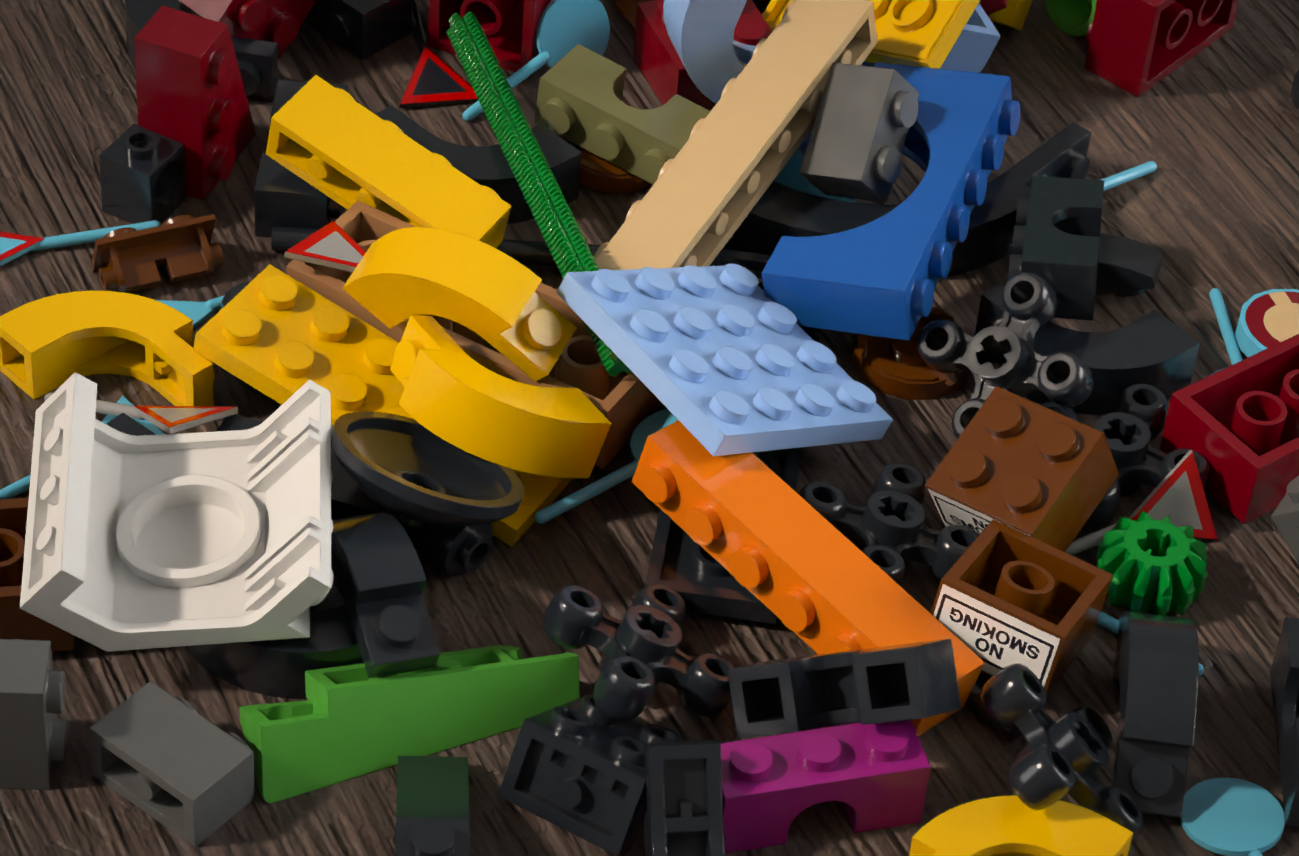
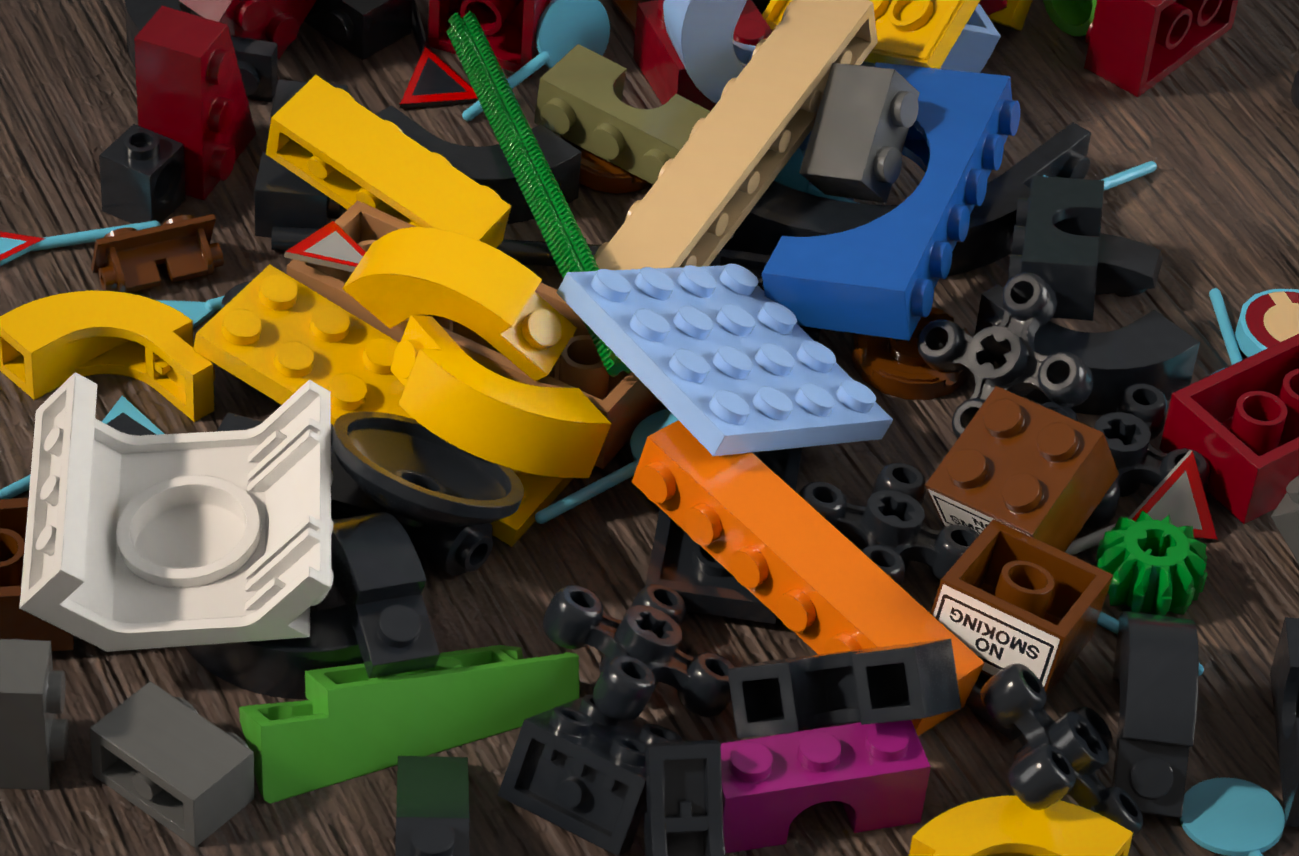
(168, 418): light grey piece -> none

